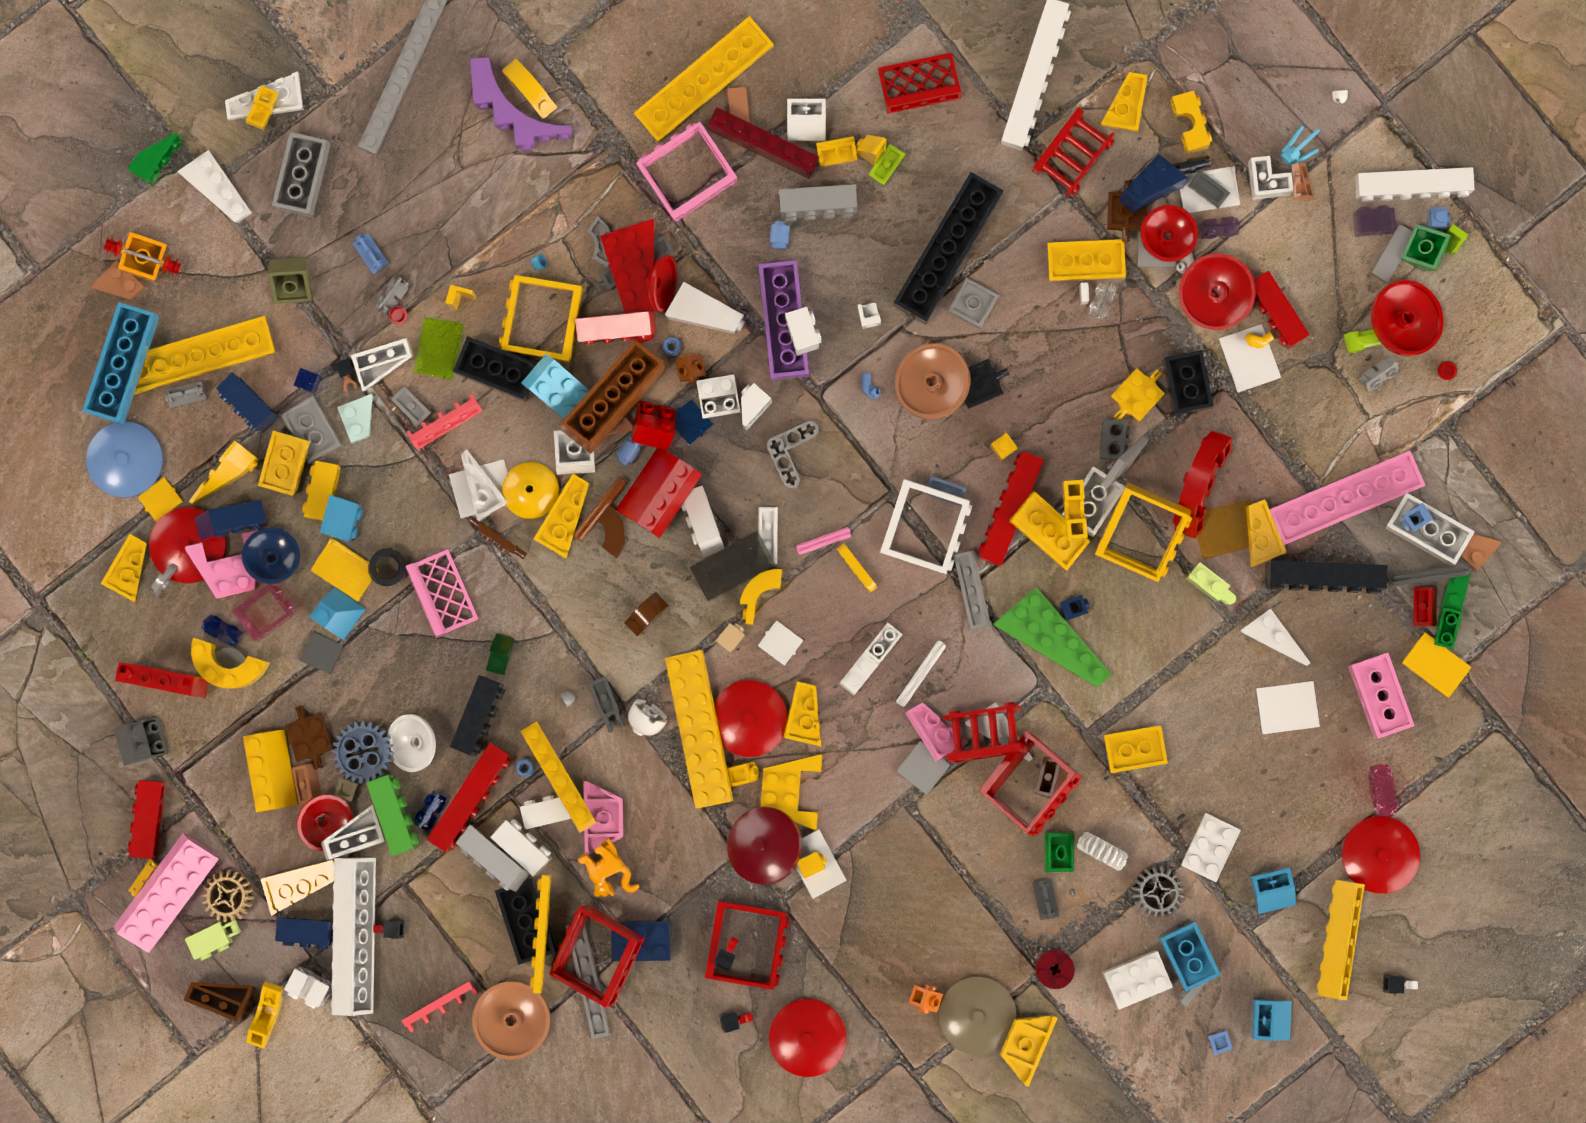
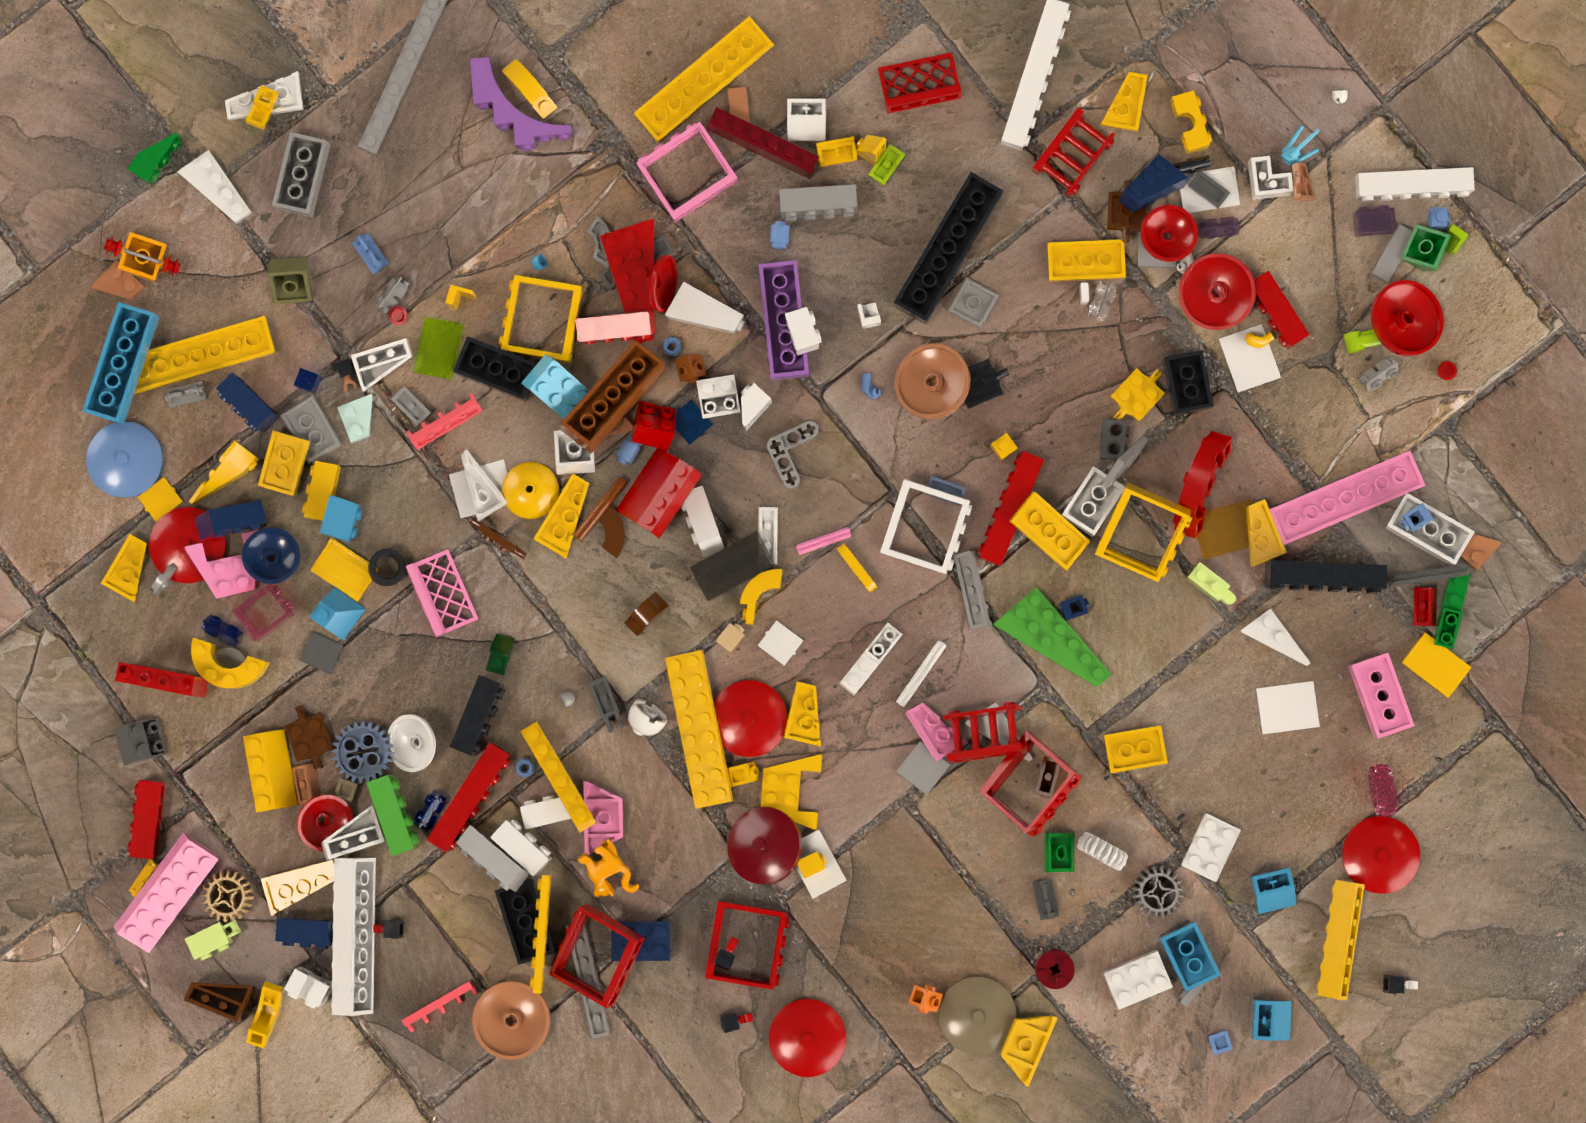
(1074, 510): yellow arch -> none

